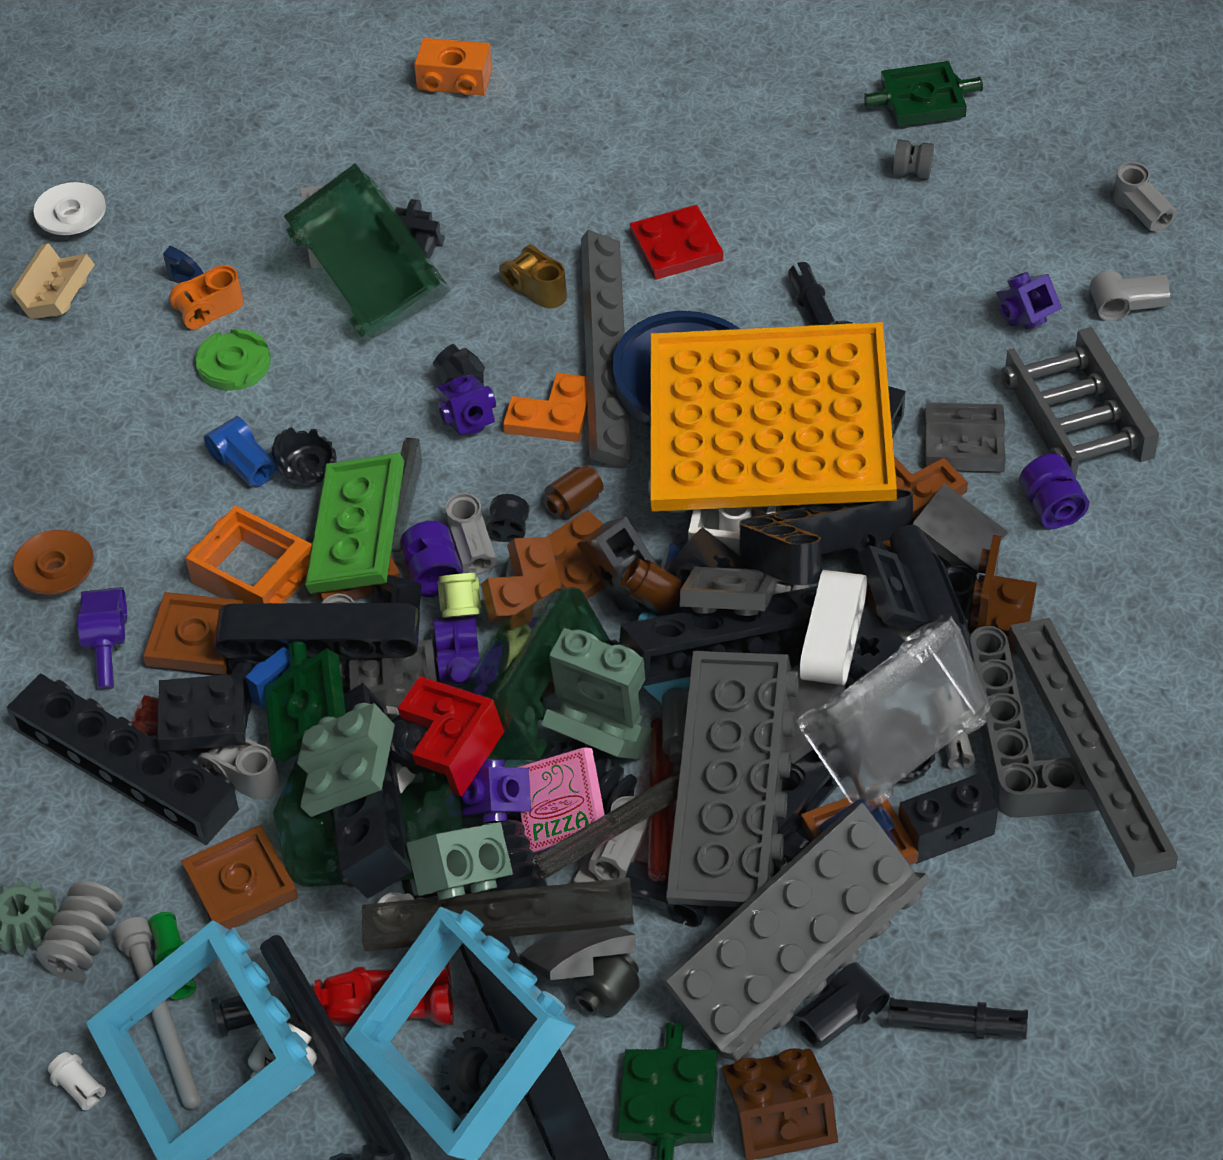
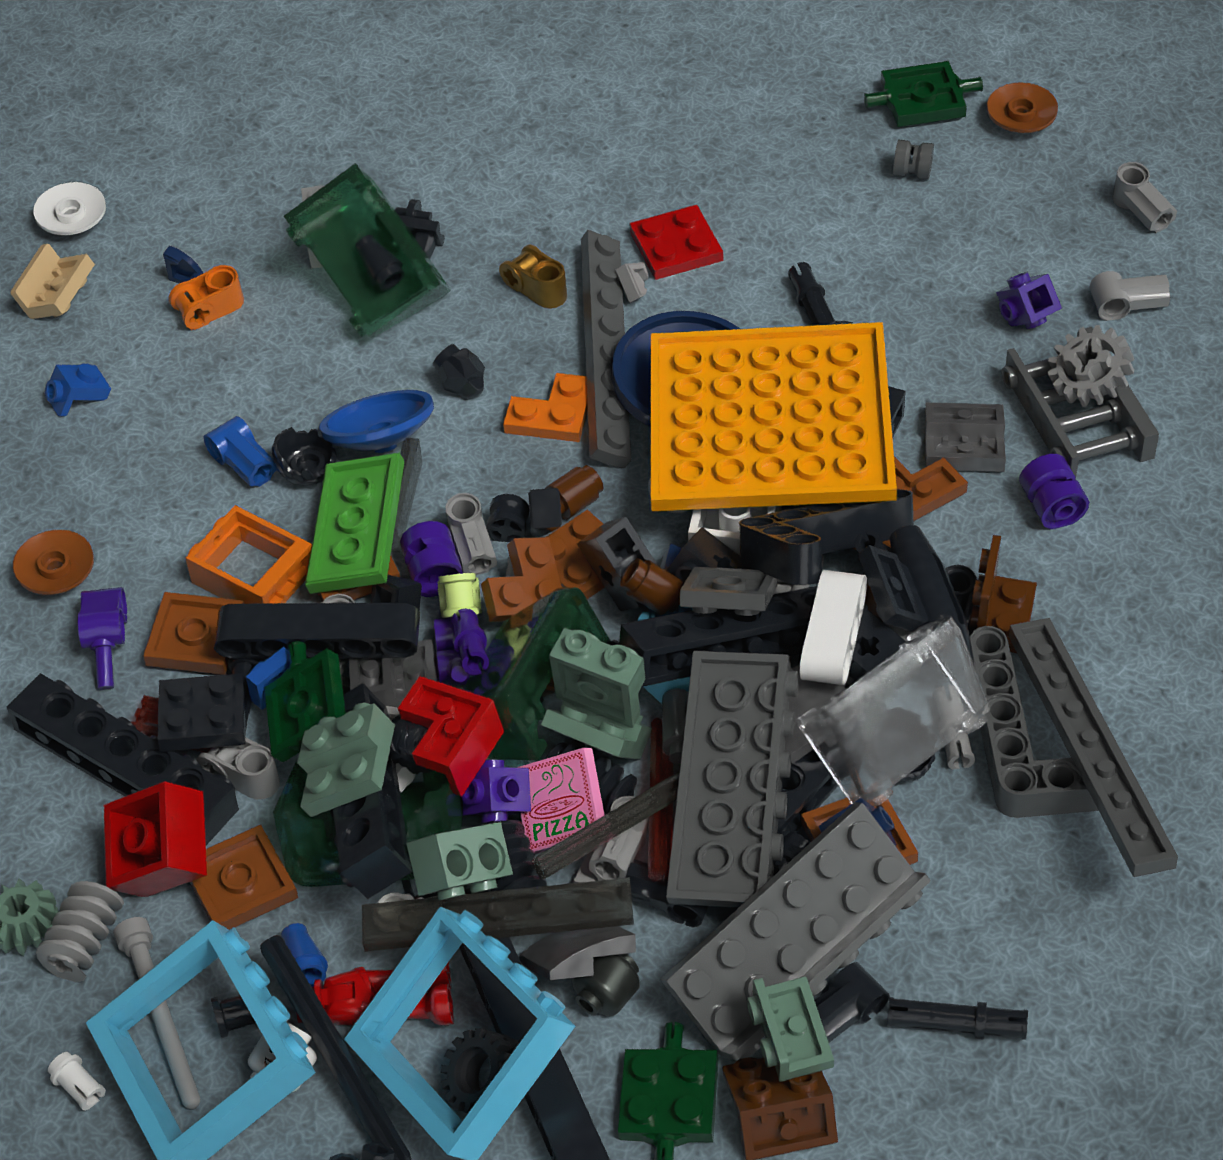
(75, 383): none -> blue bracket
(155, 839): none -> red brick
(166, 941): green pin -> none
(229, 369): bright green tile -> none
(305, 952): none -> blue cone
(377, 420): none -> blue dish
(381, 265): none -> black cone
(453, 66): orange brick -> none
(466, 404): dark purple brick -> none
(470, 641): none -> dark purple pin
(544, 511): none -> black slope
(632, 279): none -> light grey tile
(791, 1028): none -> sand green bracket
(949, 817): black brick -> none
(957, 528): flat silver slope -> none
(1022, 107): none -> dark orange dish
(1091, 365): none -> light grey gear

